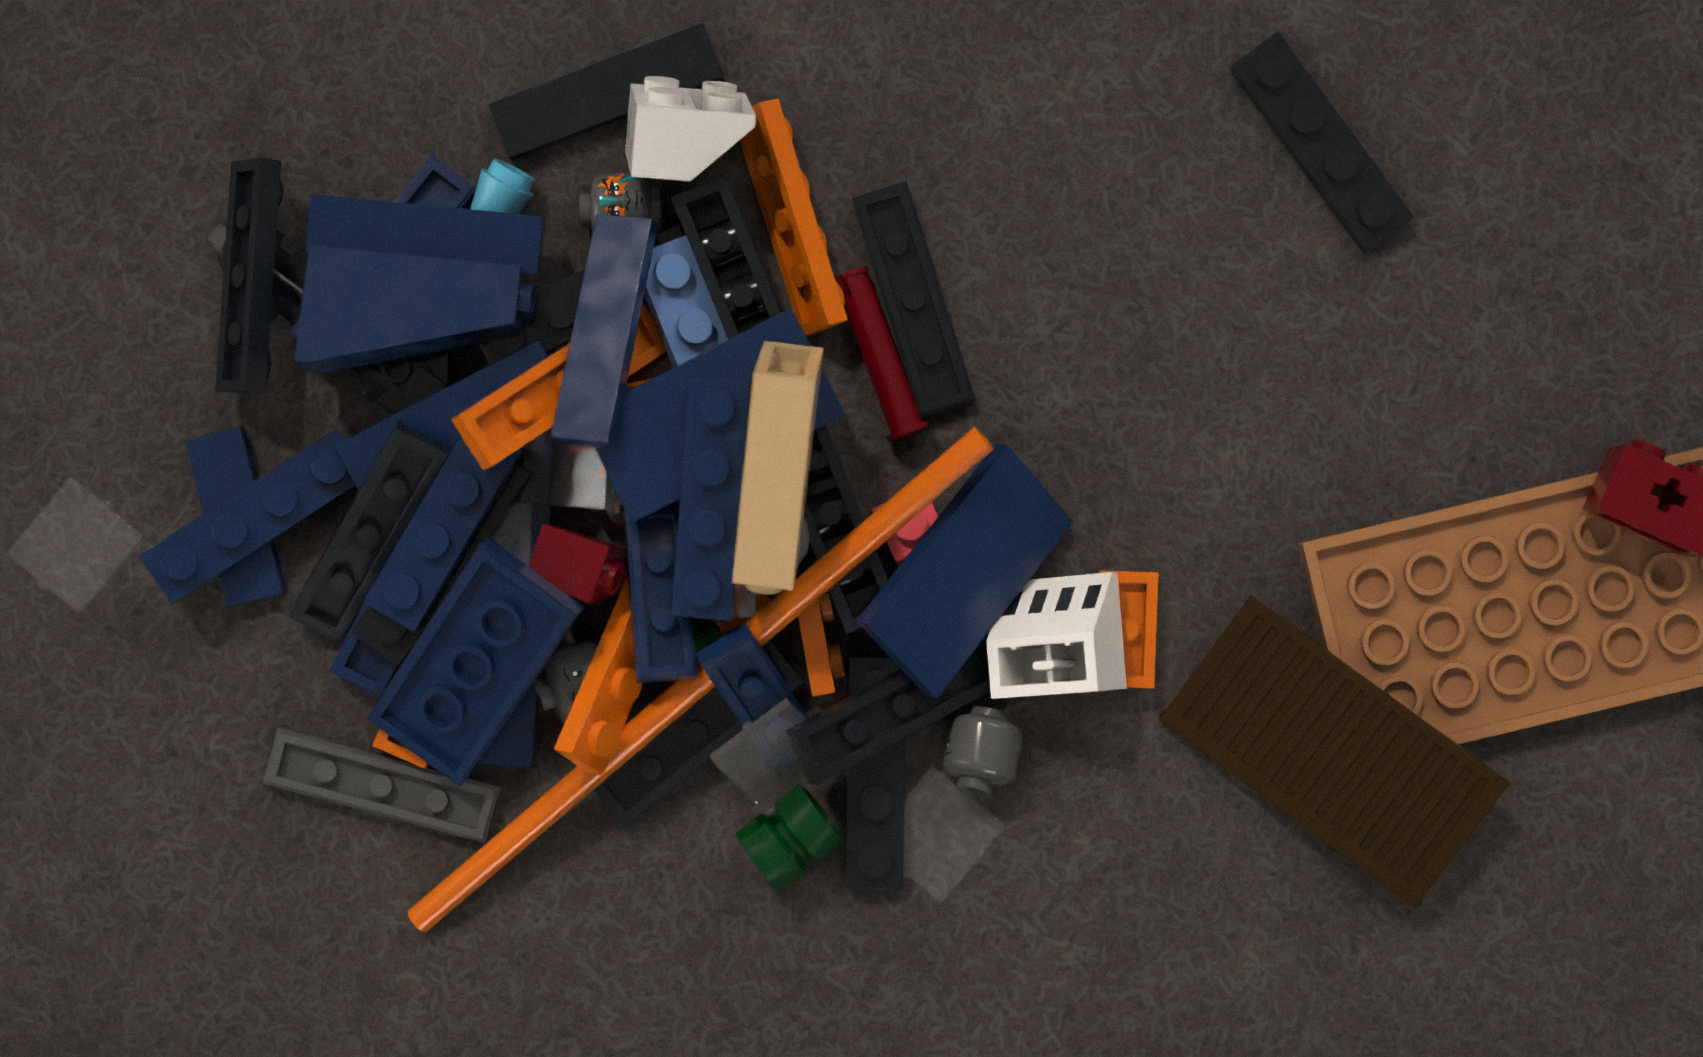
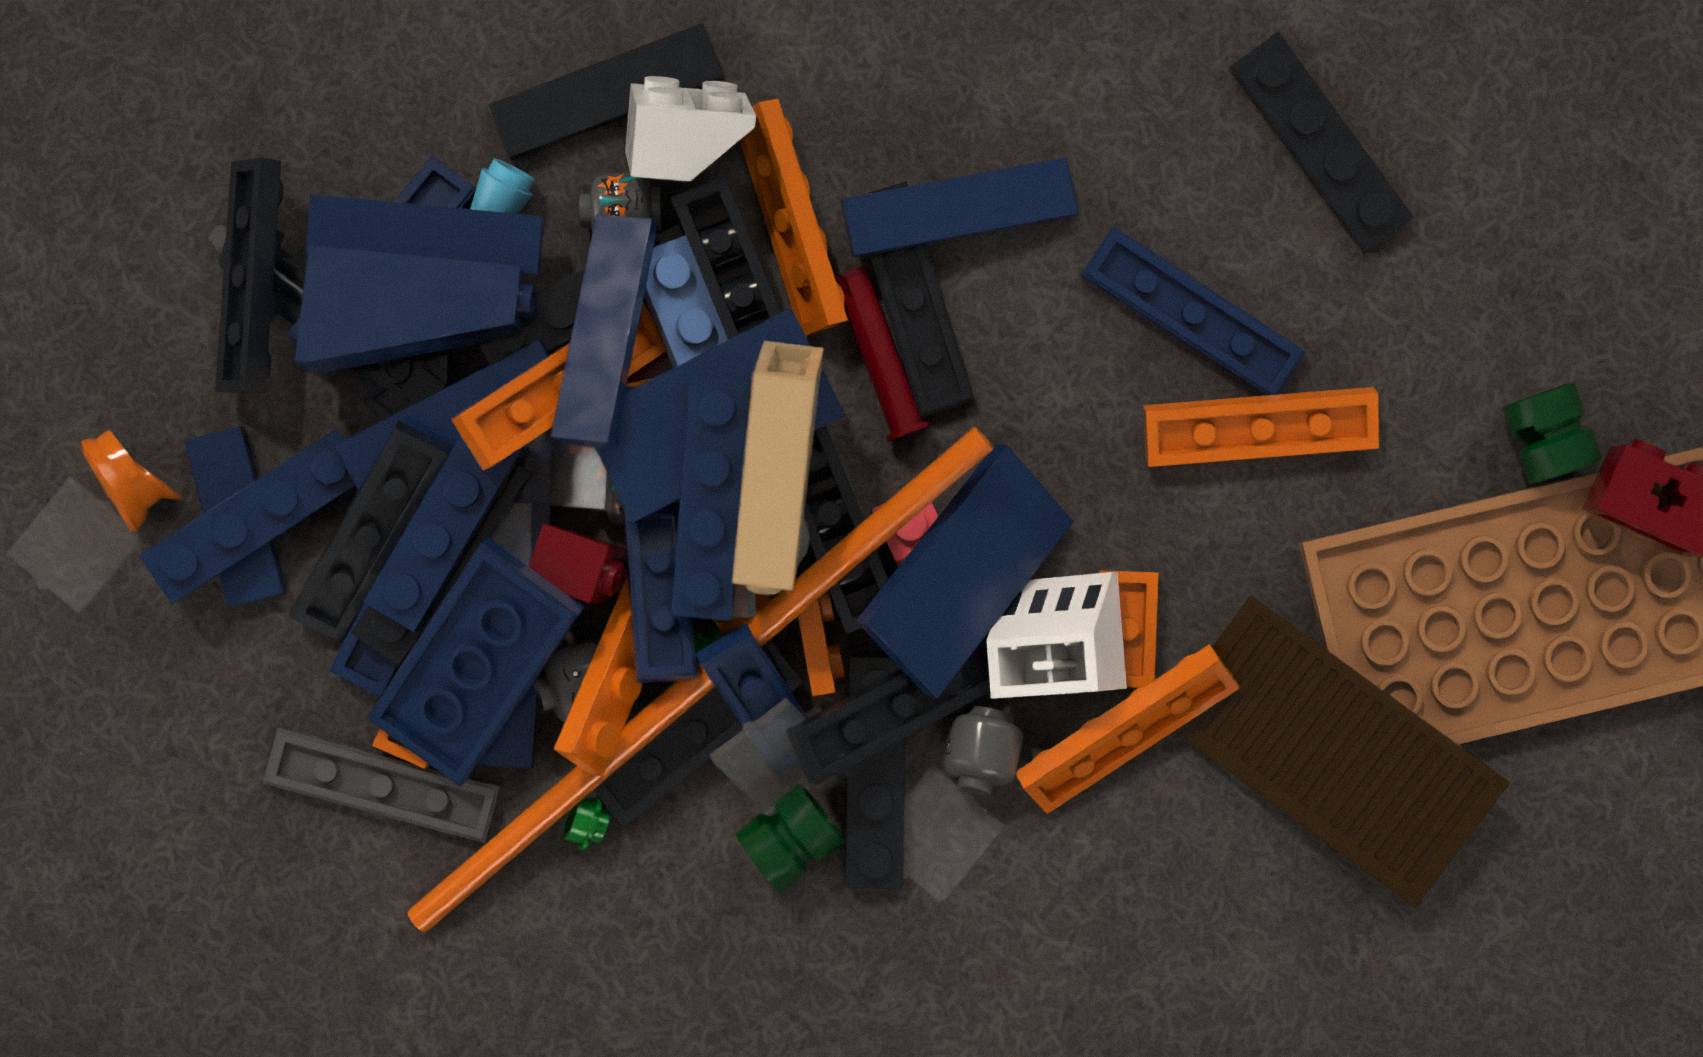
(124, 480): none -> orange piece
(586, 822): none -> green plate
(959, 207): none -> dark blue tile
(1127, 729): none -> orange plate
(1193, 313): none -> dark blue tile
(1261, 426): none -> orange plate
(1552, 433): none -> dark green wheel

